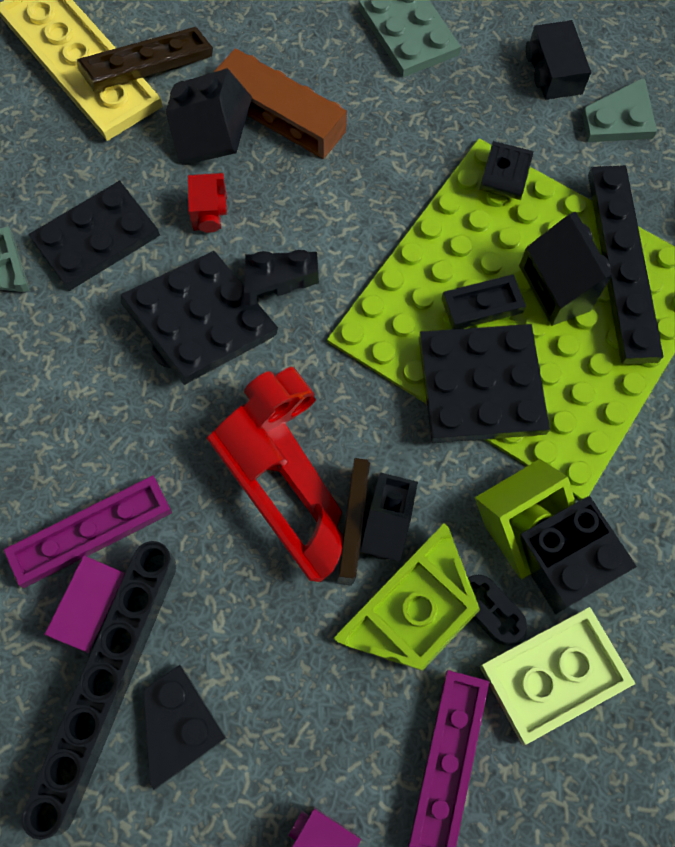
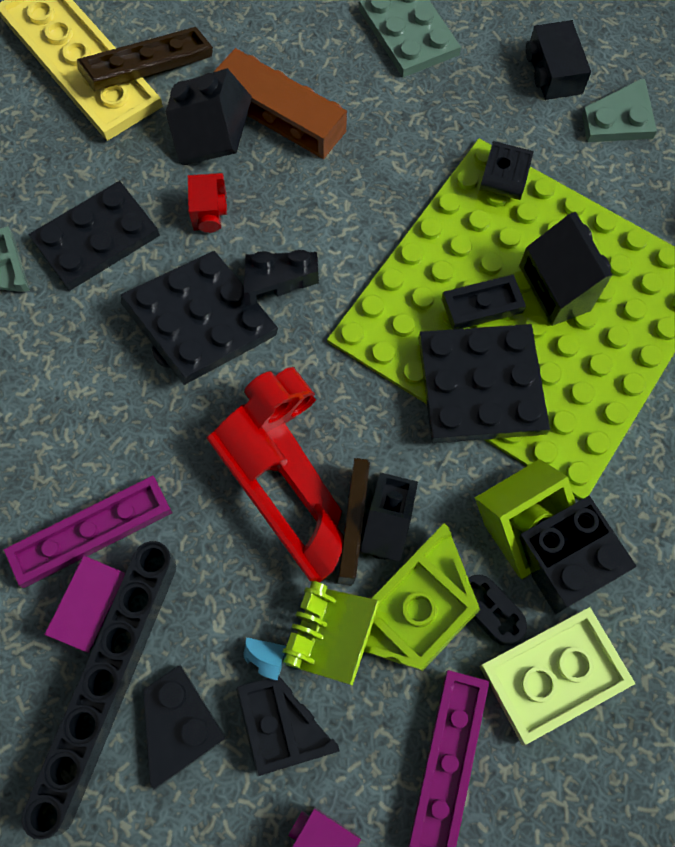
(266, 656): none -> medium azure tile
(280, 727): none -> black wing
(330, 633): none -> lime hinge
(629, 285): black plate -> none

